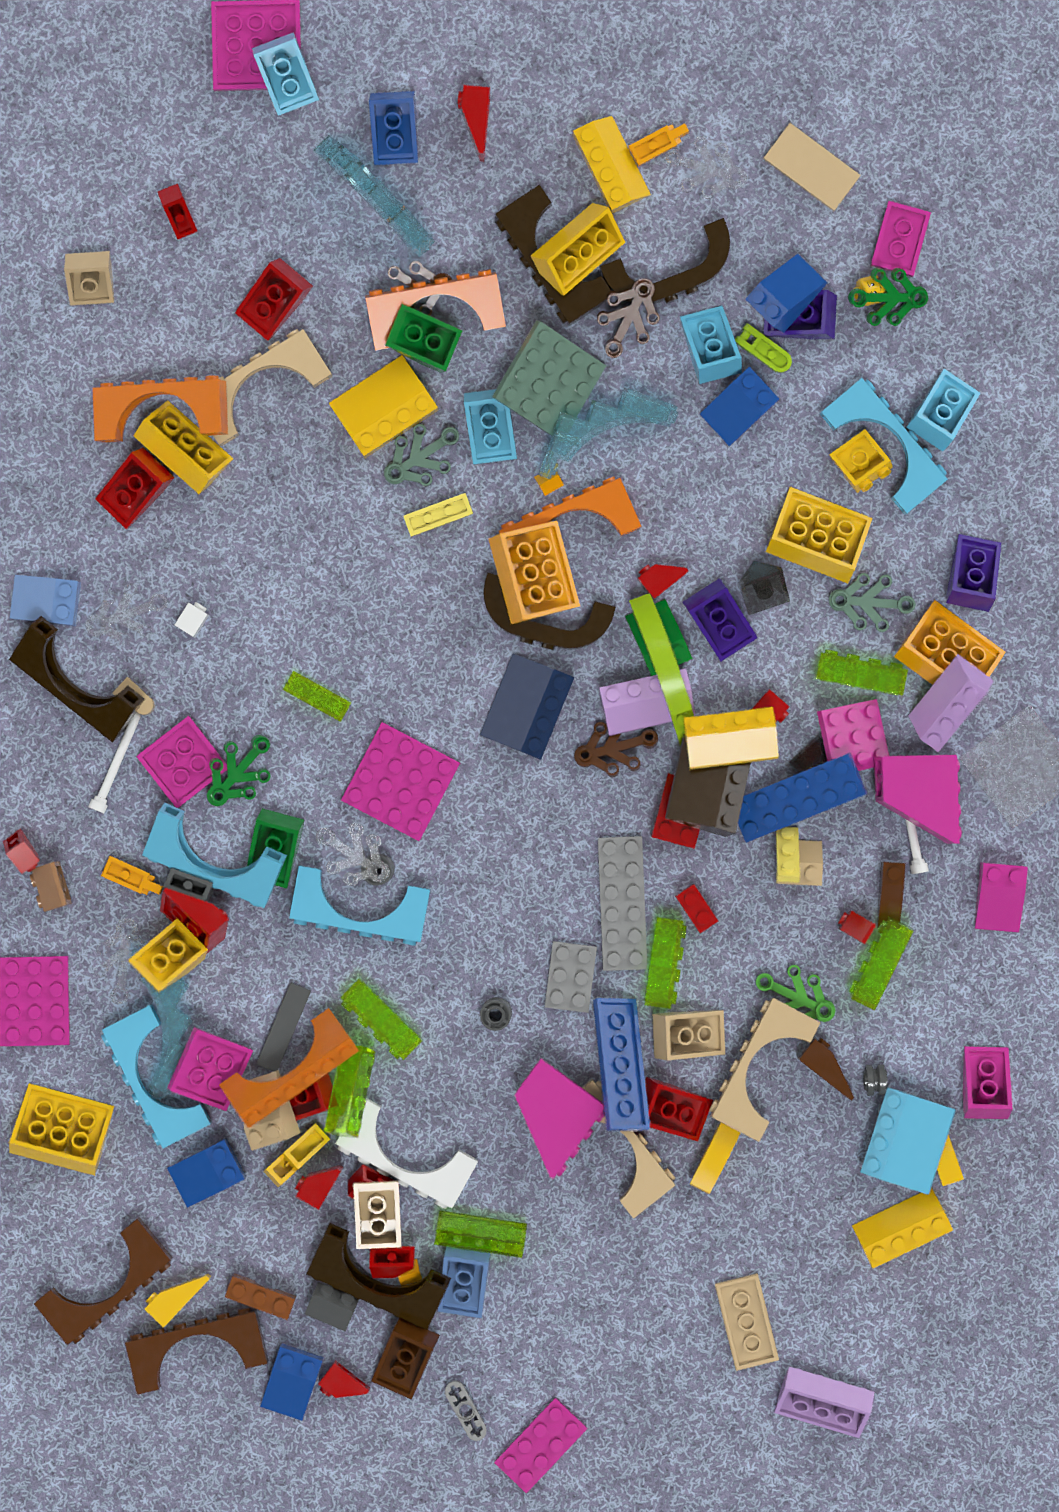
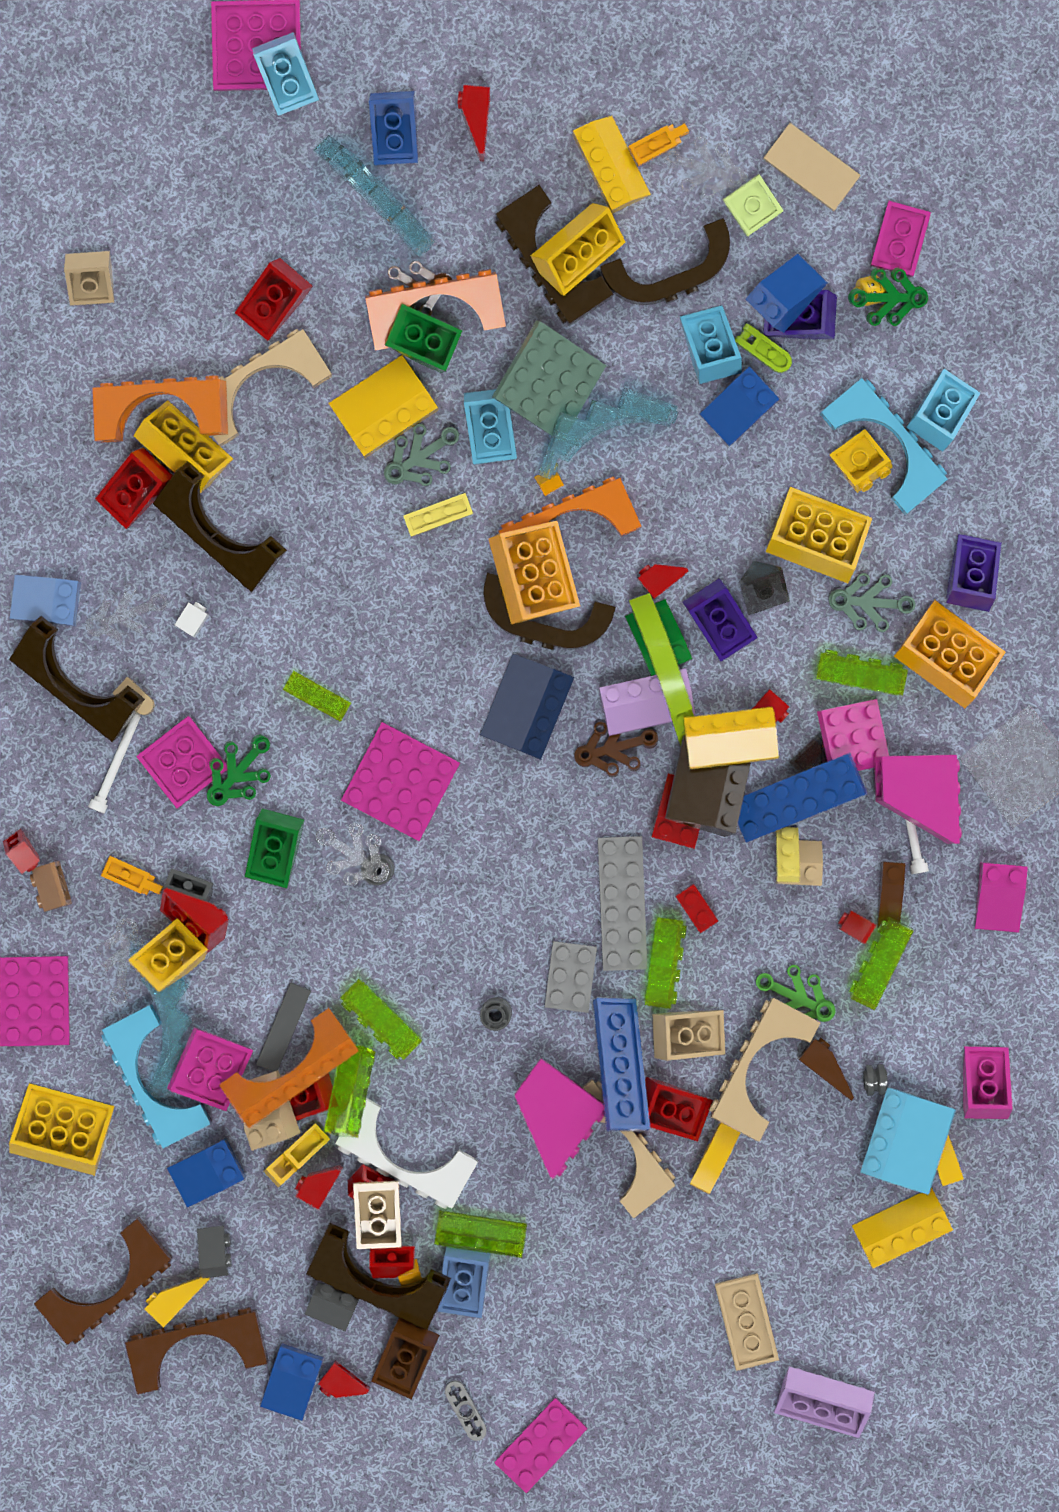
(170, 848): medium azure arch -> none
(177, 211): red slope -> none
(183, 506): none -> dark brown arch
(213, 1252): none -> dark grey brick
(259, 1297): dark orange arch -> none
(312, 906): medium azure arch -> none
(630, 314): plant -> none
(752, 205): none -> yellowish green tile
(949, 702): lavender slope -> none

